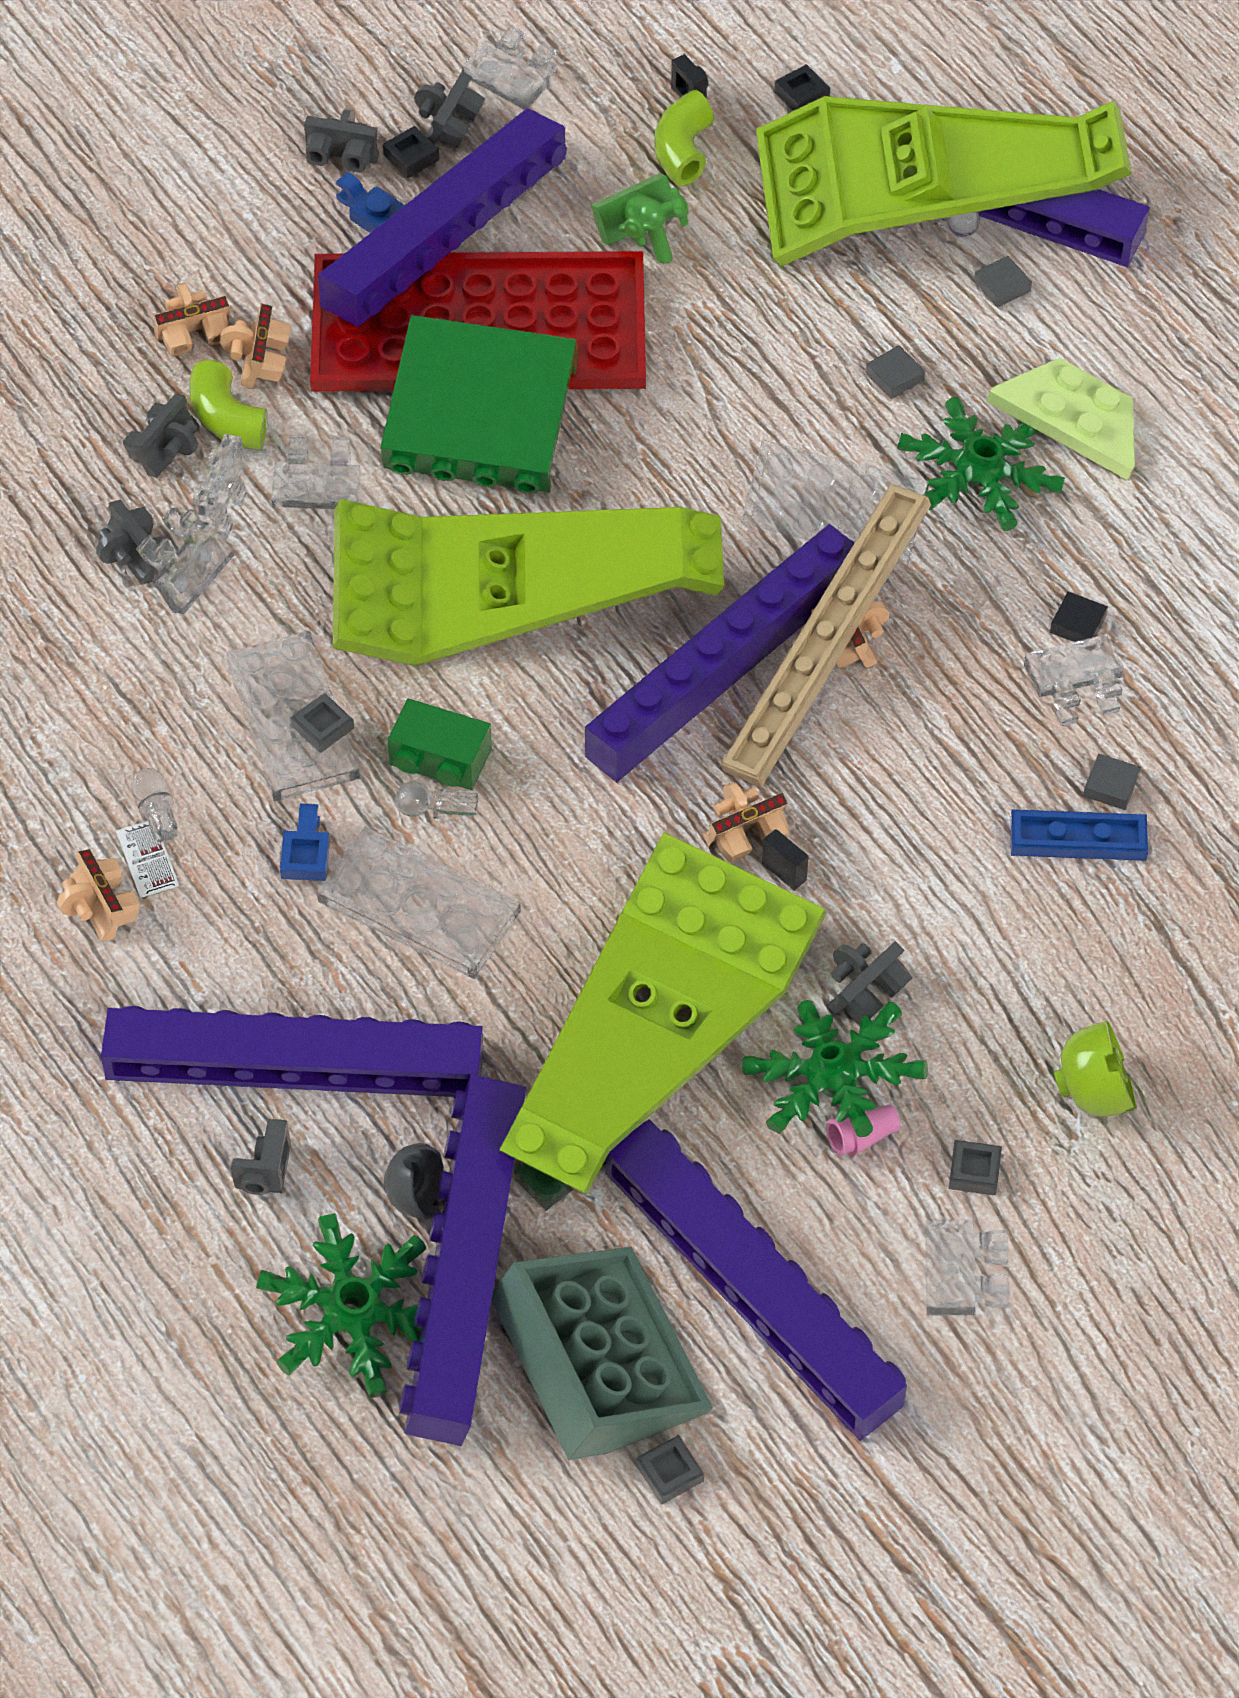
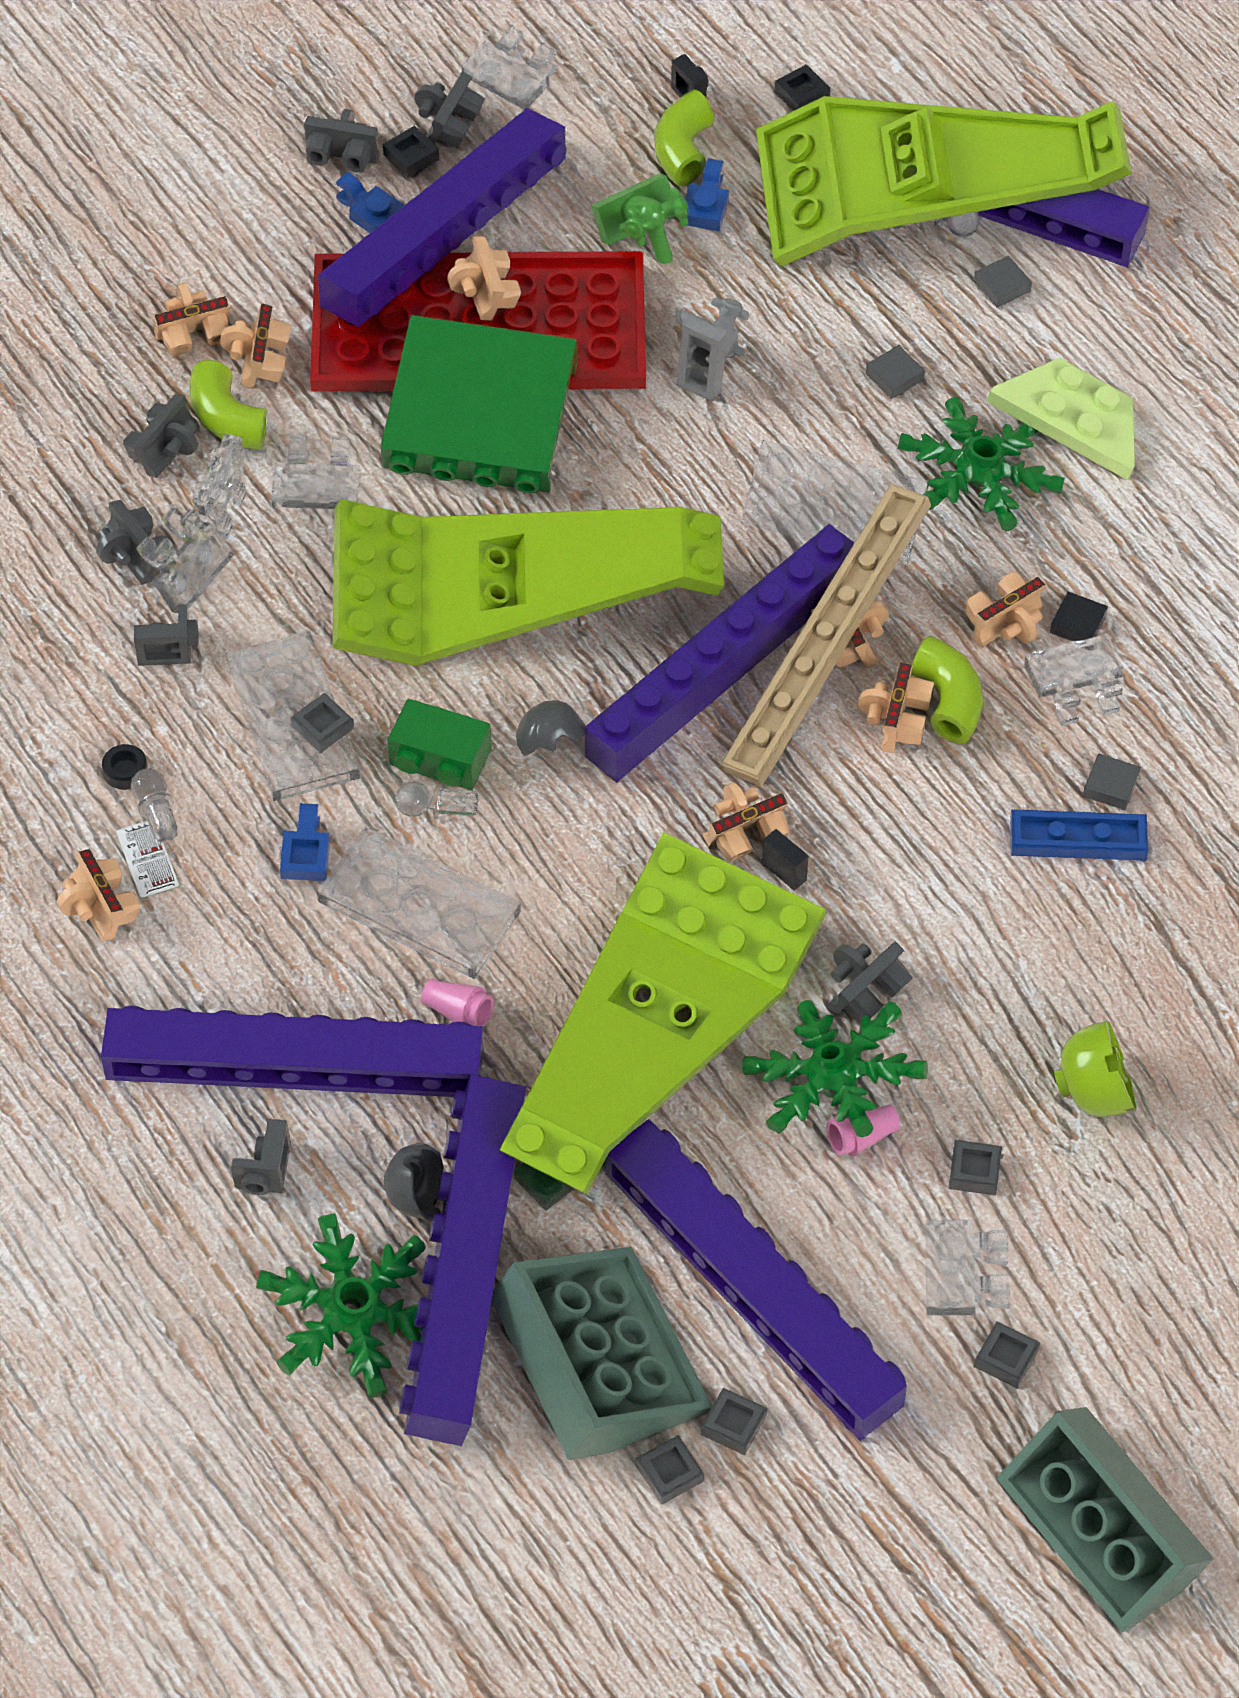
(122, 764): none -> black tile
(167, 642): none -> dark grey bracket
(458, 1001): none -> bright pink cone
(480, 278): none -> light nougat hips
(546, 723): none -> dark grey hair
(706, 347): none -> light grey piece
(707, 201): none -> blue plate
(733, 1421): none -> dark grey tile
(907, 692): none -> light nougat hips
(957, 688): none -> lime cylinder
(1006, 1354): none -> dark grey tile
(1011, 615): none -> light nougat hips
(1103, 1517): none -> sand green slope

